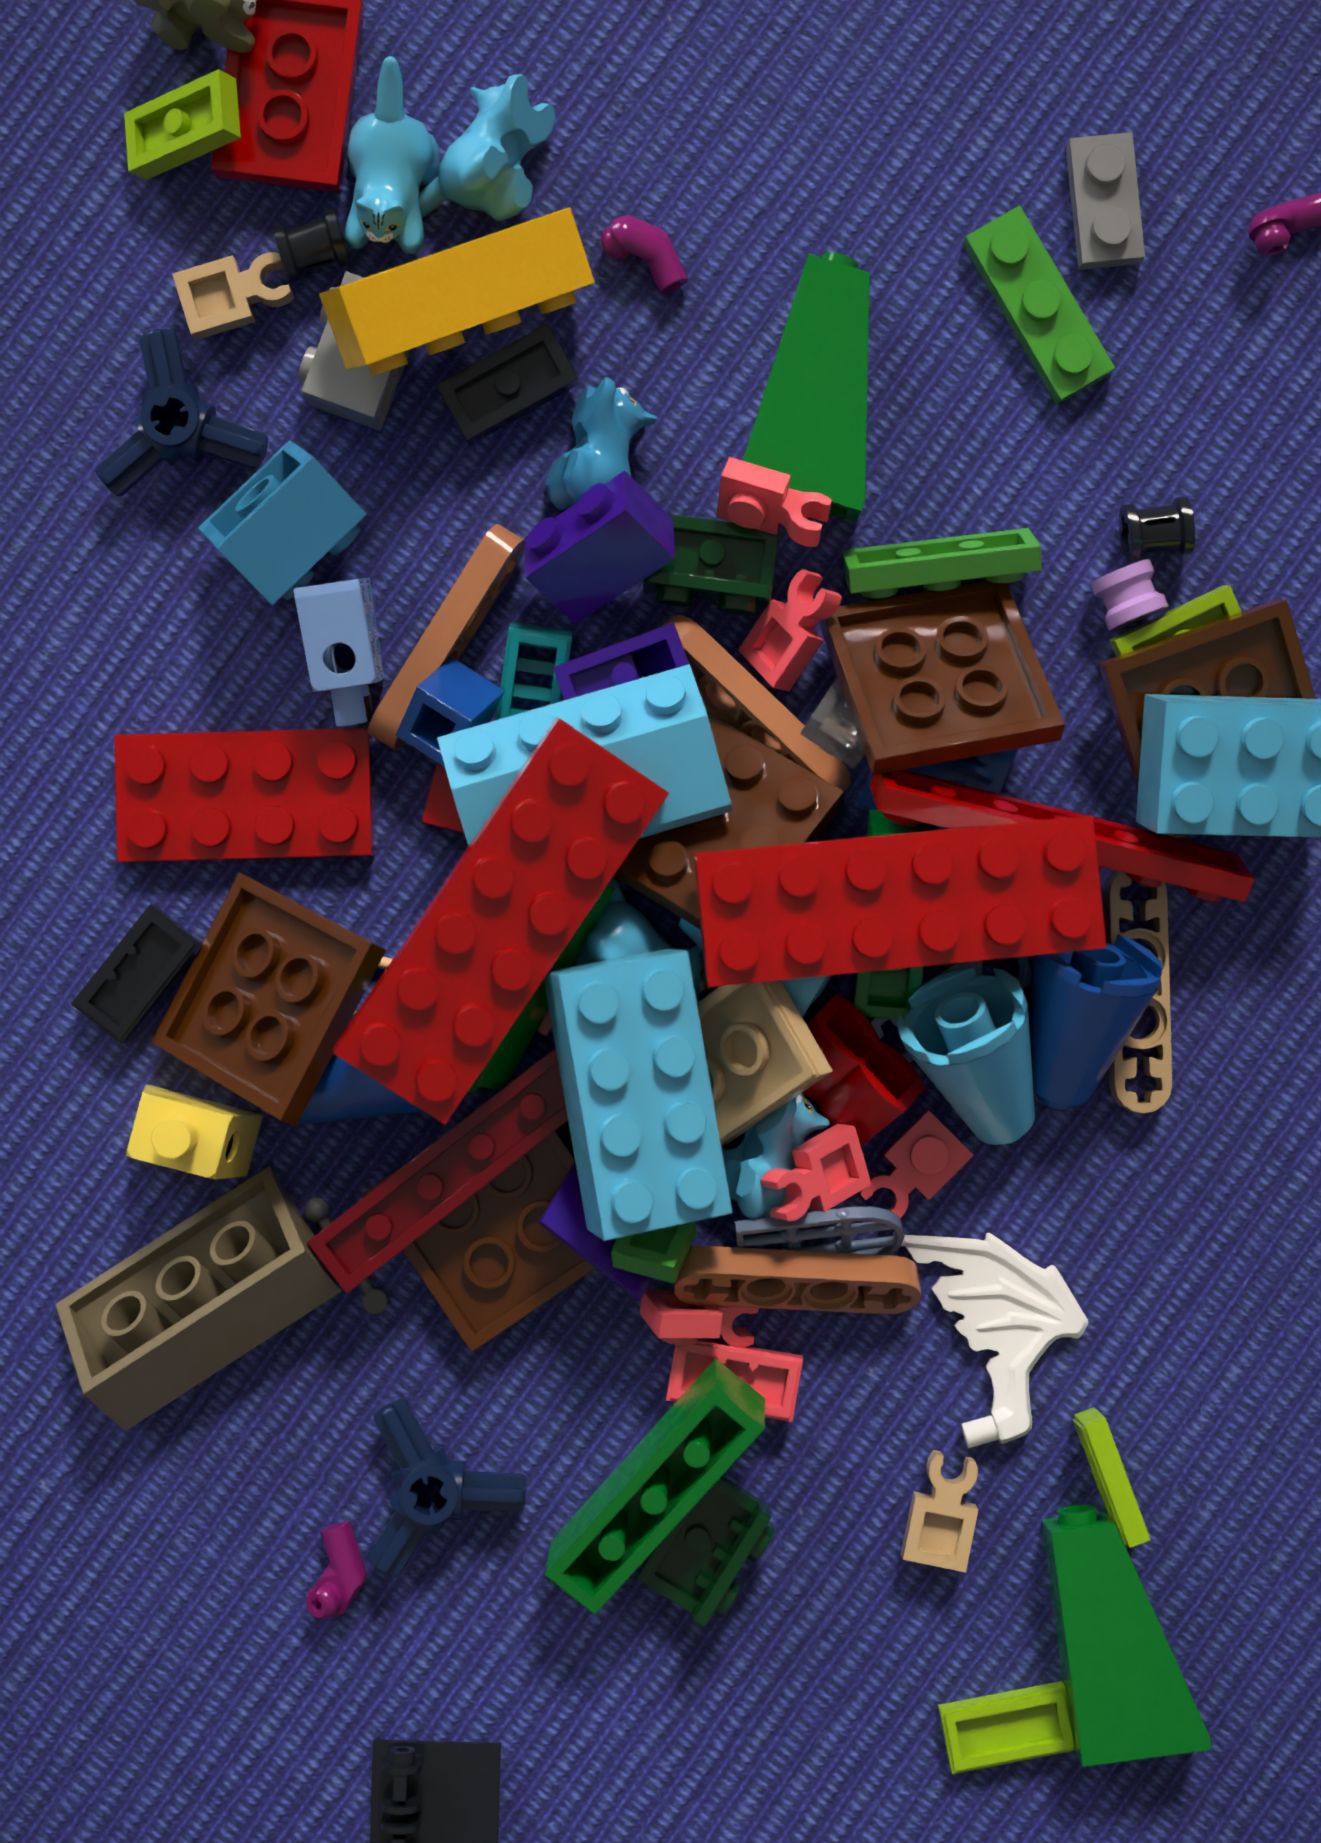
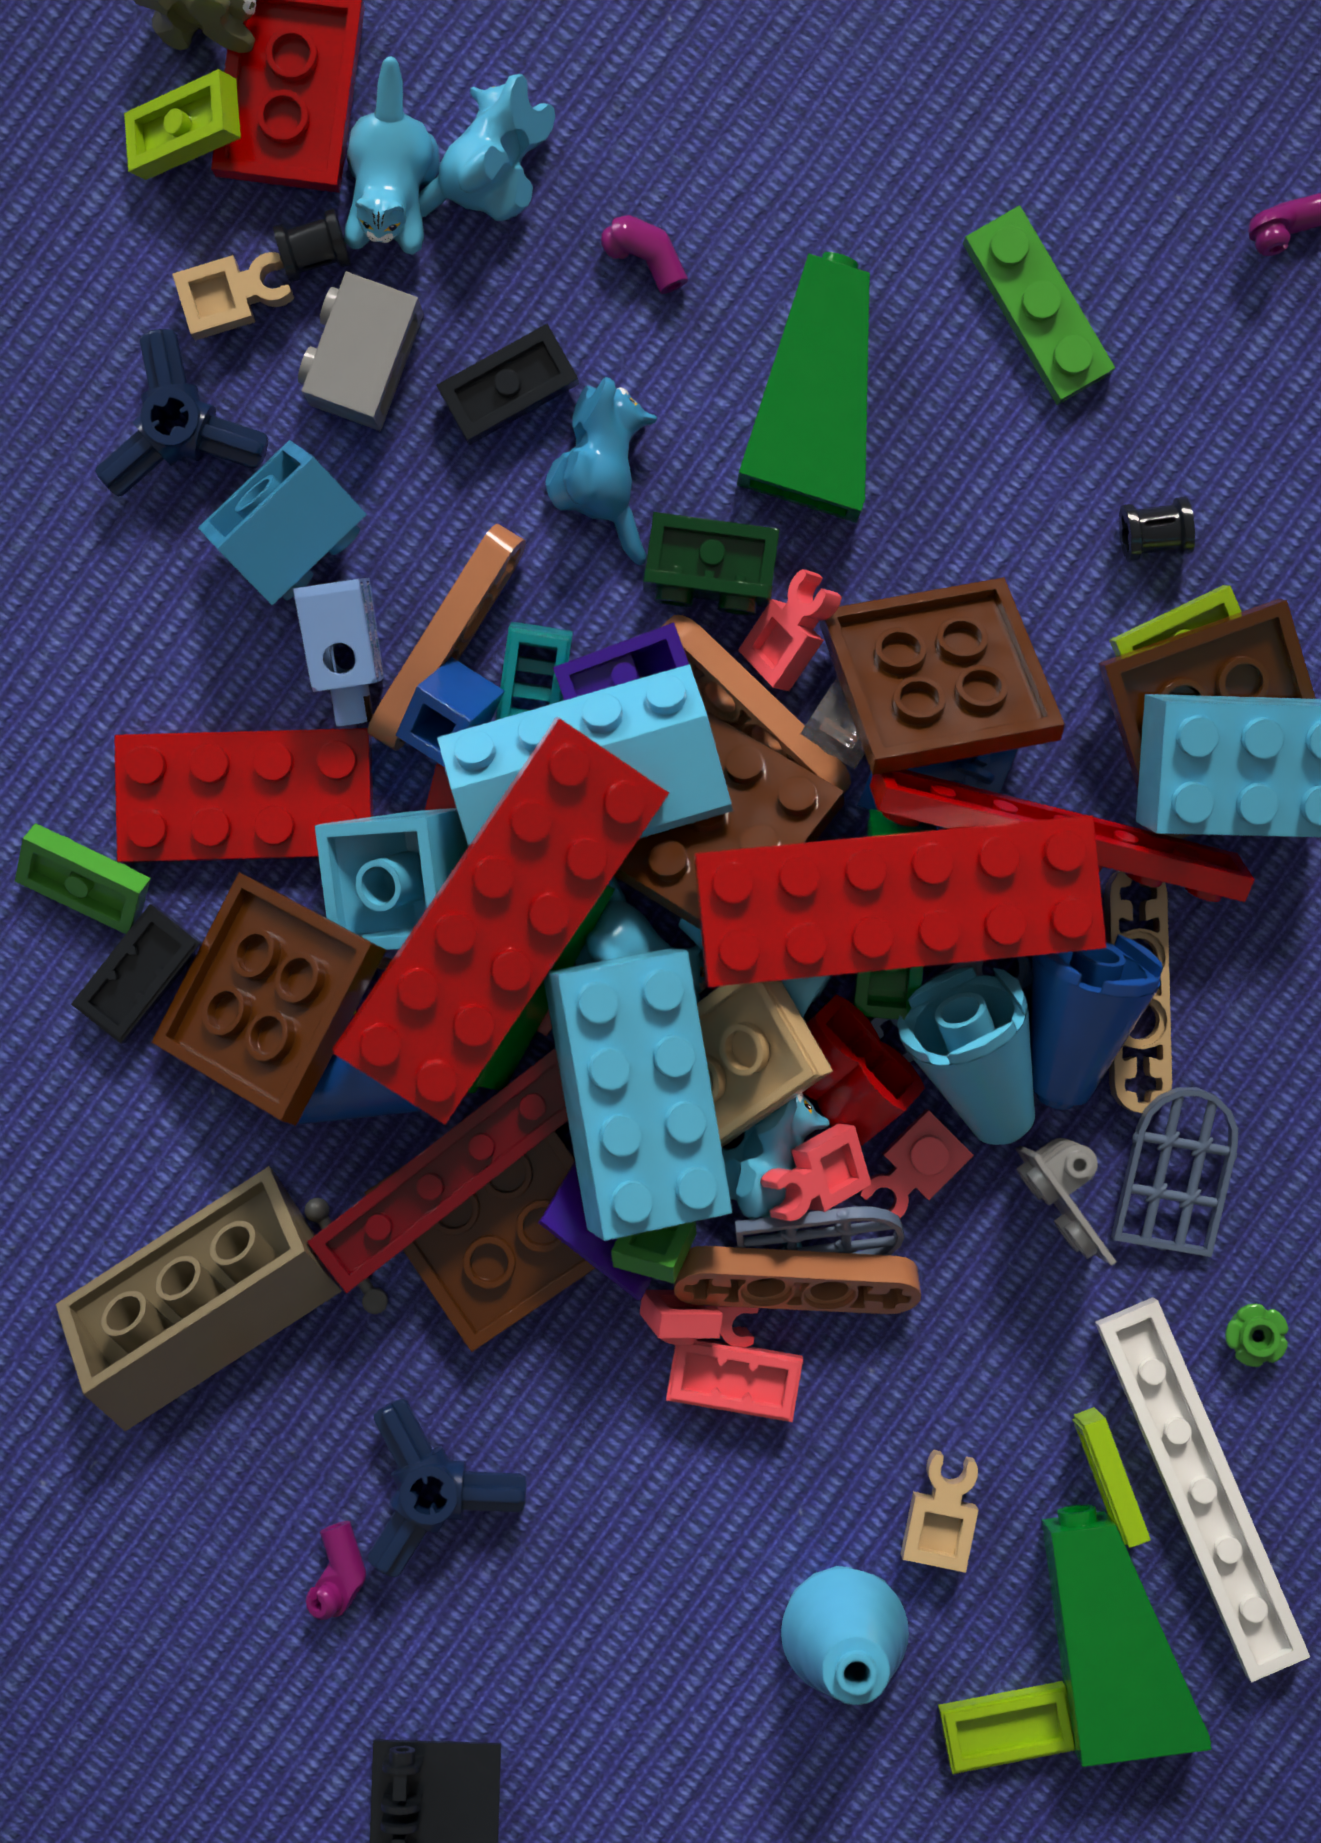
(81, 878): none -> bright green plate
(193, 1134): light yellow torso -> none
(387, 870): none -> medium azure slope
(458, 289): yellow brick -> none
(599, 547): dark purple brick -> none
(655, 1486): green brick -> none
(707, 1550): dark green bracket -> none
(763, 501): coral plate -> none
(845, 1633): none -> medium azure cone
(941, 562): bright green plate -> none
(1005, 1309): white animal -> none
(1055, 1174): none -> light grey hinge
(1105, 201): light grey plate -> none
(1129, 594): lavender wheel -> none
(1192, 1195): none -> sand blue window
(1202, 1489): none -> white plate
(1253, 1318): none -> bright green plate

